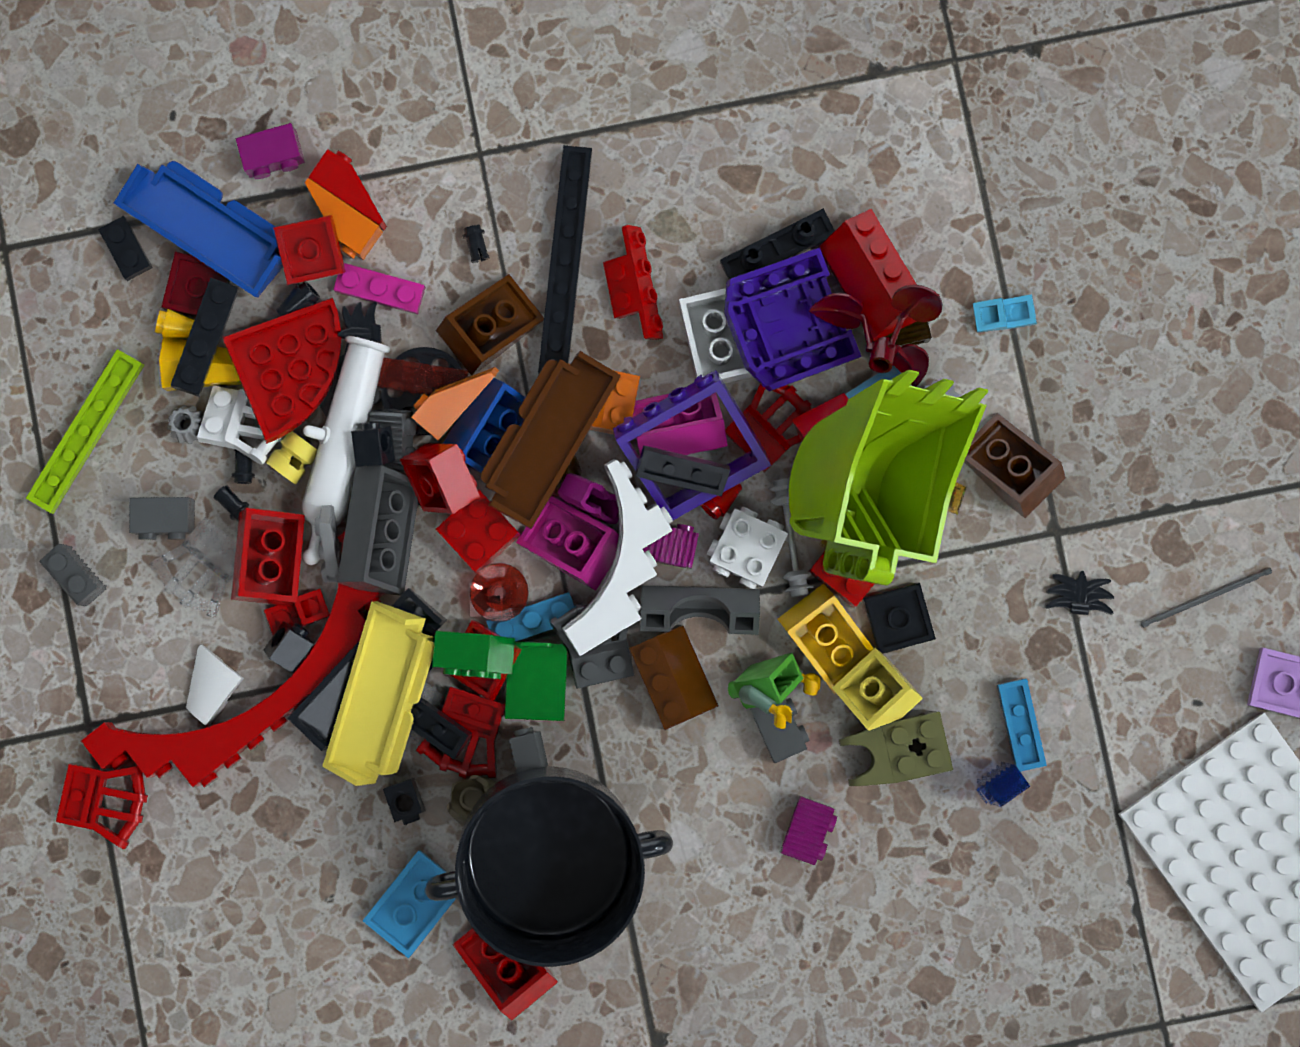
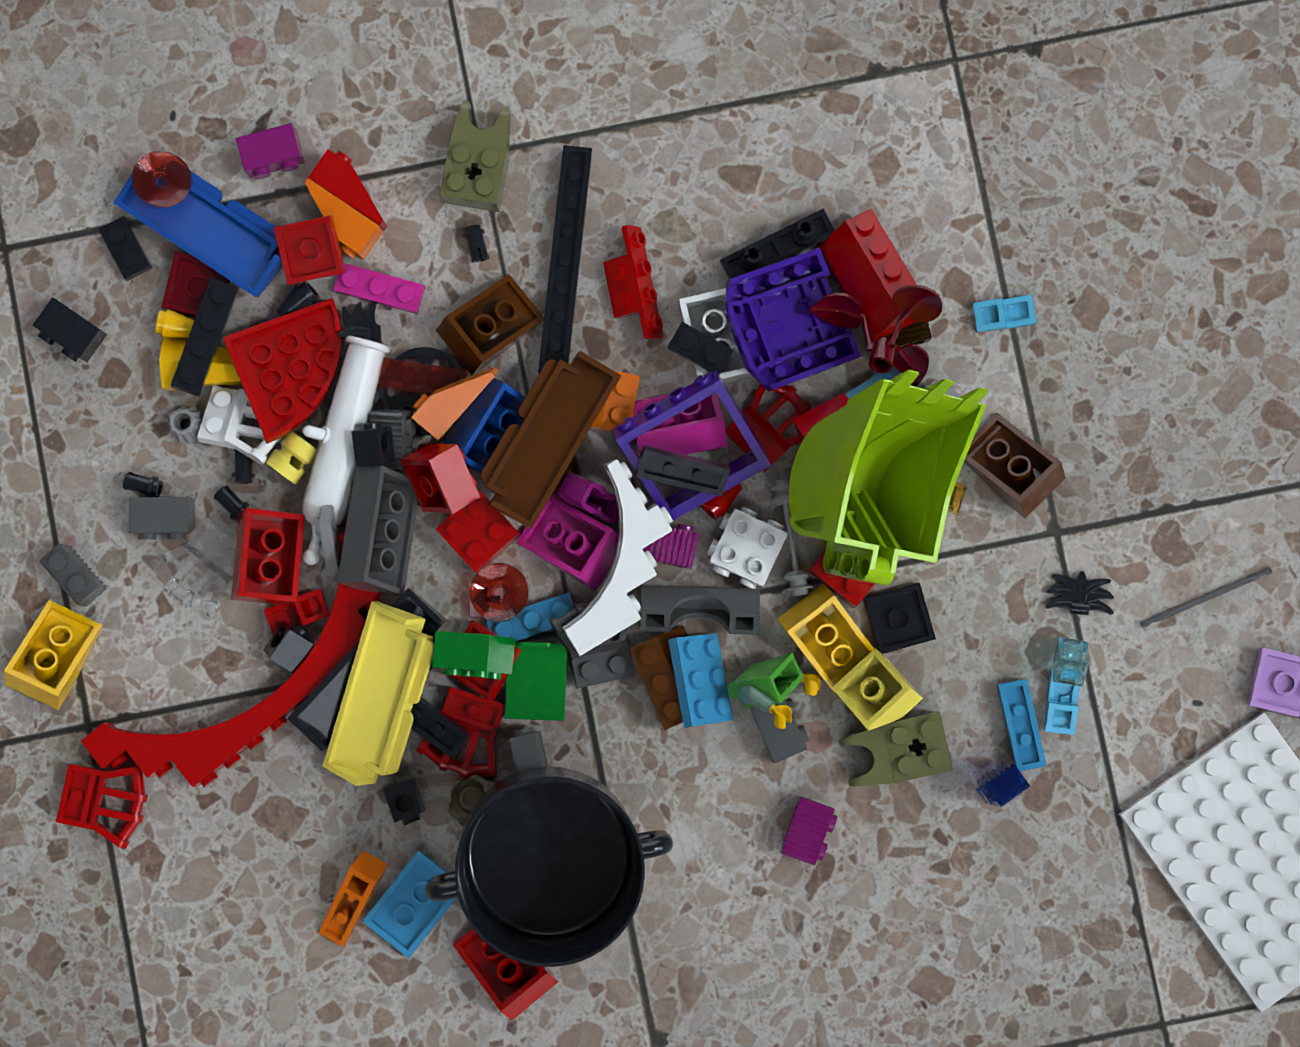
(52, 655): none -> yellow slope
(68, 329): none -> black brick
(85, 431): lime plate -> none
(150, 486): none -> black pin
(166, 167): none -> clear red dish
(210, 686): white slope -> none
(353, 898): none -> orange slope
(478, 151): none -> olive brick
(700, 348): none -> black plate
(700, 680): none -> dark azure plate
(1061, 707): none -> medium azure slope
(1070, 661): none -> clear light blue brick

